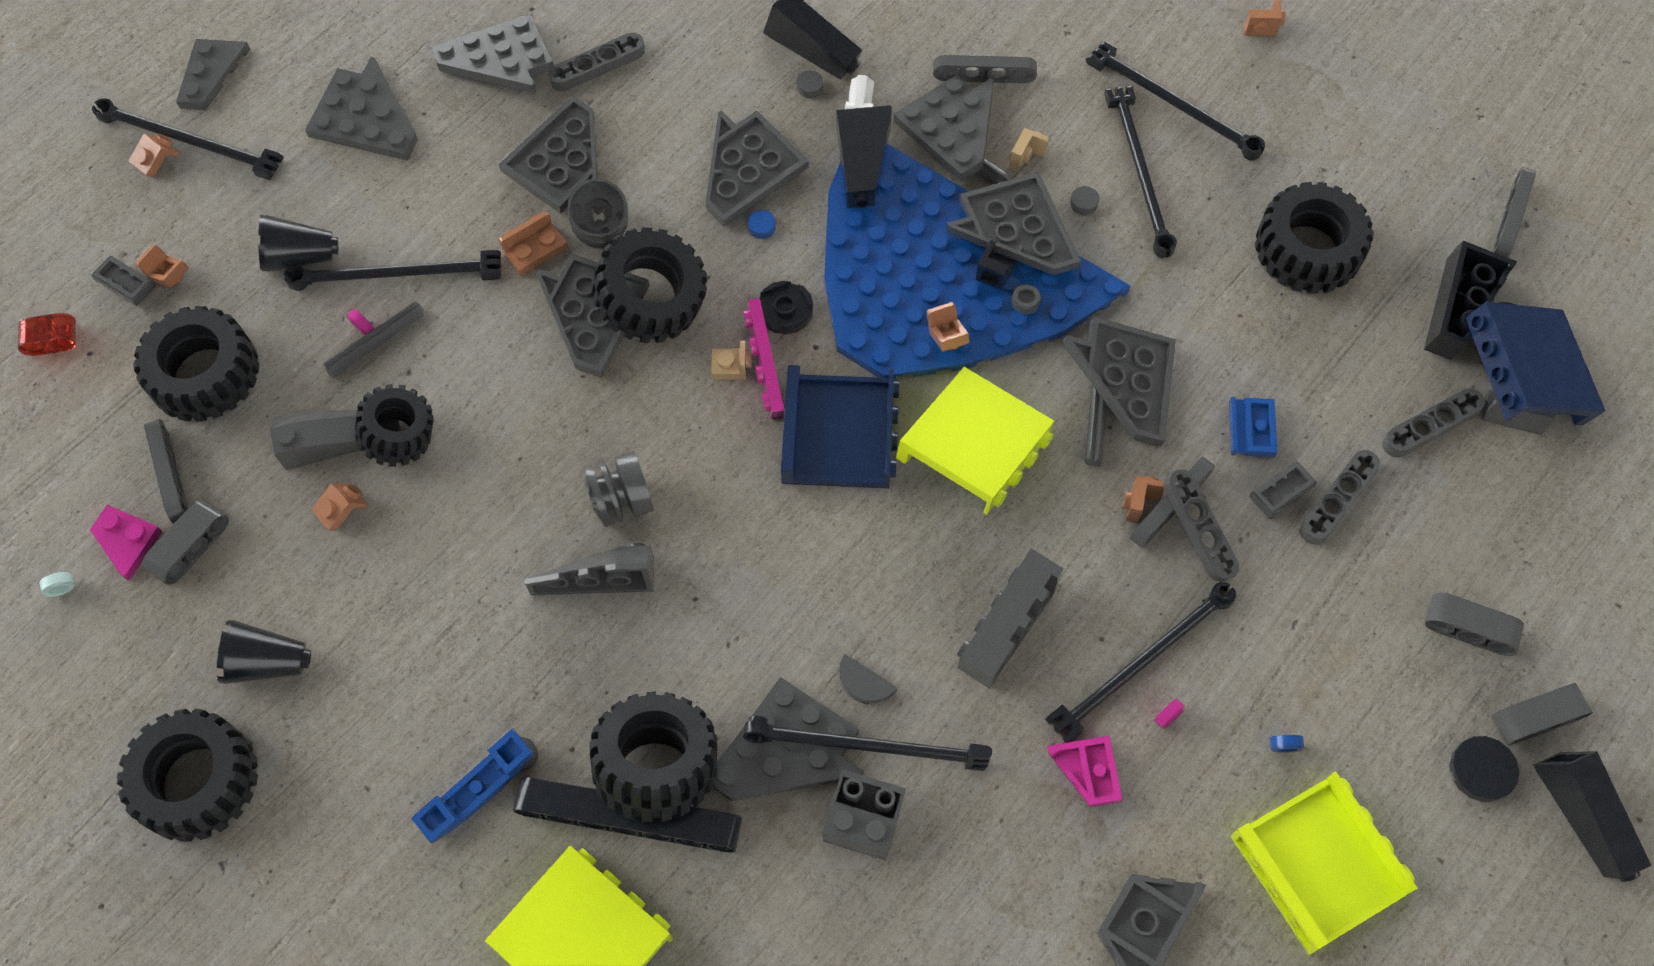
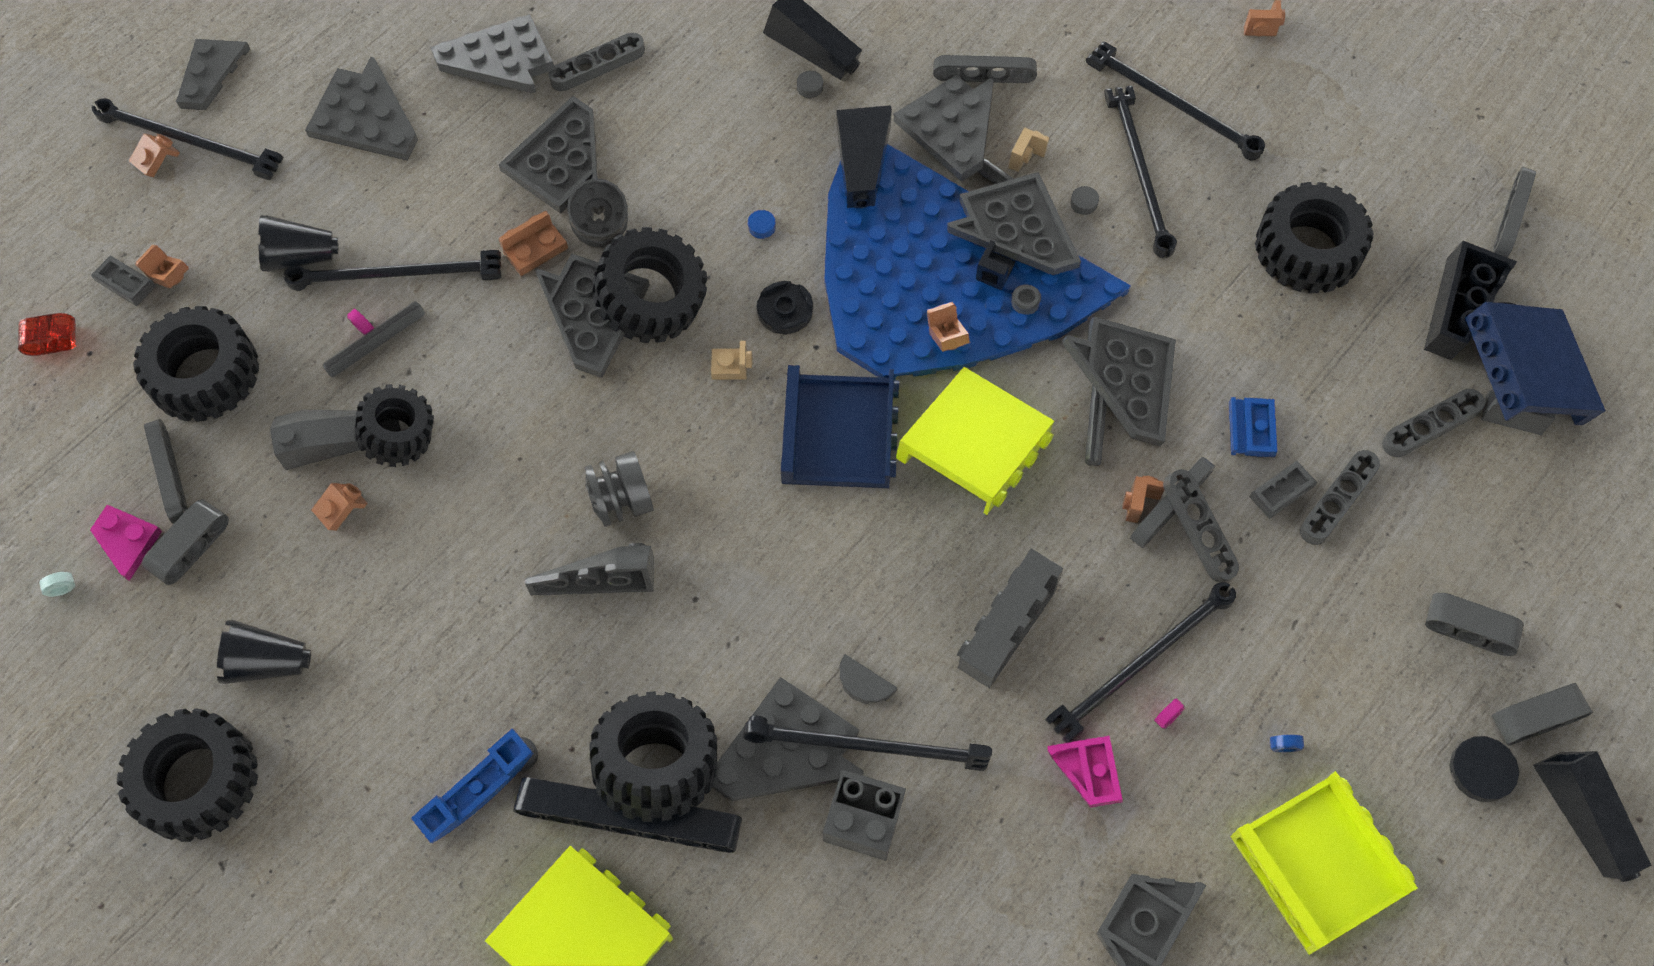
(748, 165): dark grey wing -> none
(761, 349): dark pink wing -> none
(860, 92): white piece -> none

